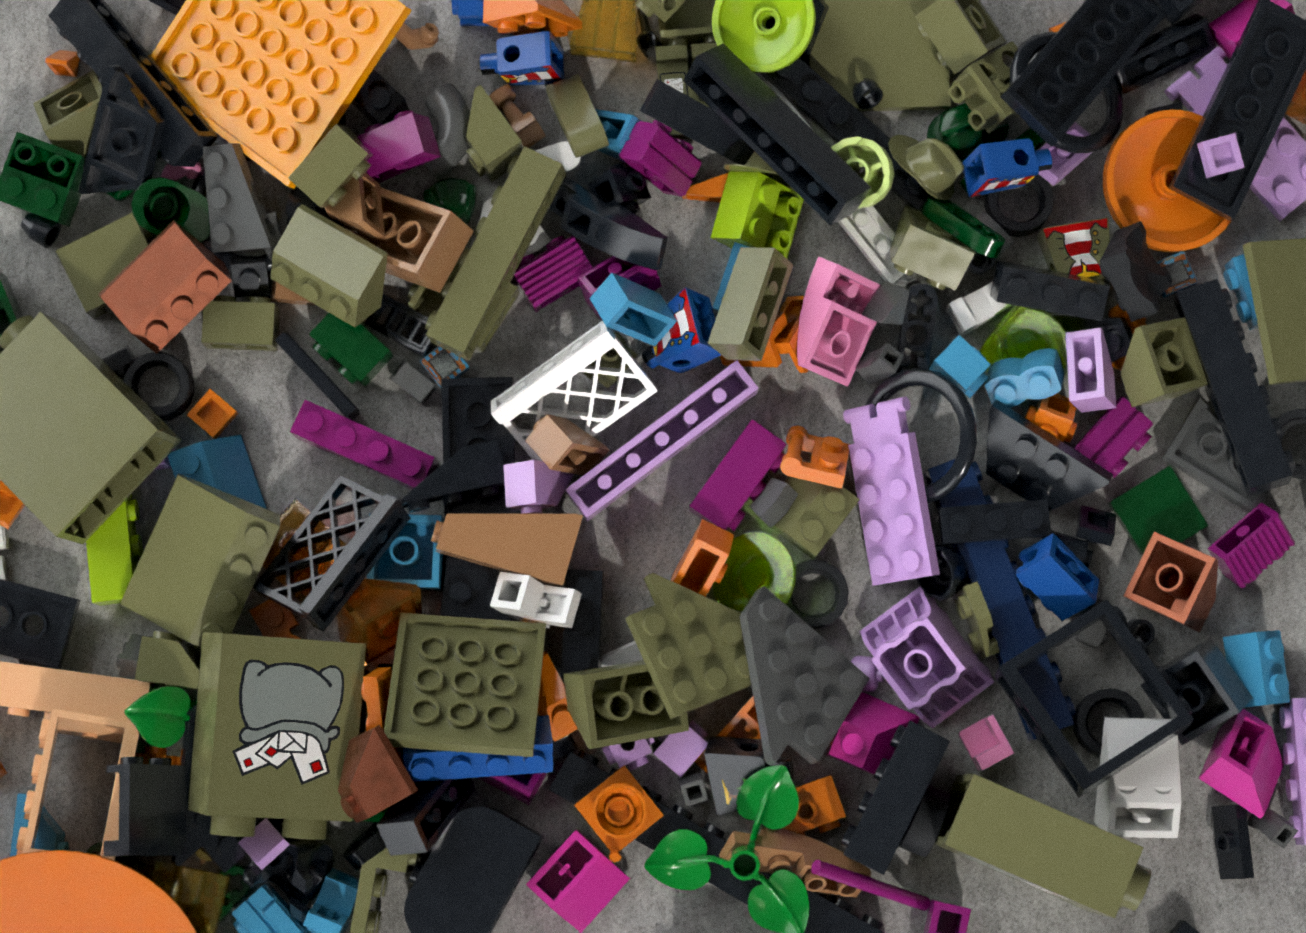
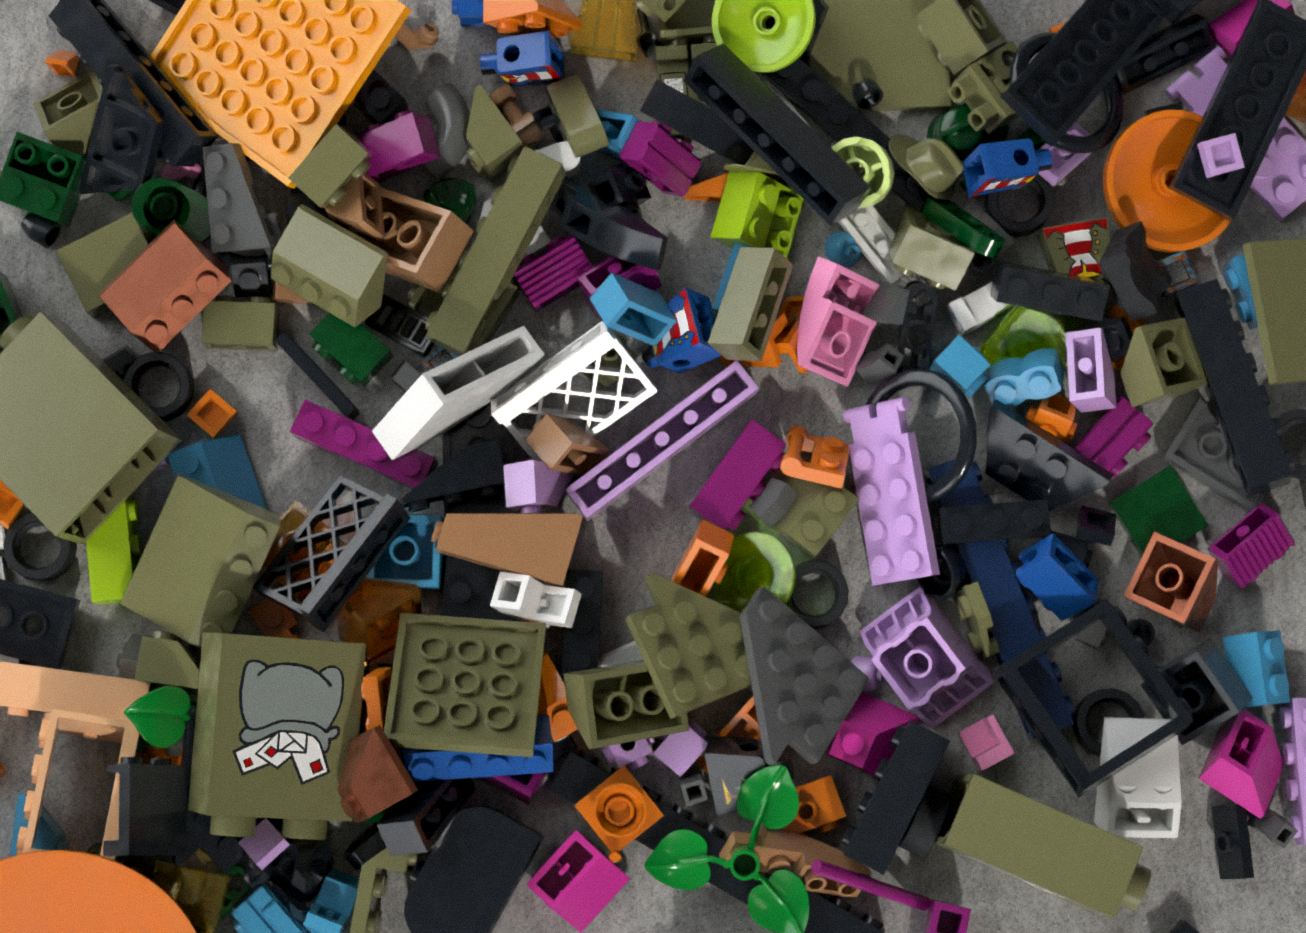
(17, 563): none -> black tyre
(456, 391): none -> white brick
(546, 120): none -> black hand
(842, 249): none -> dark azure piece

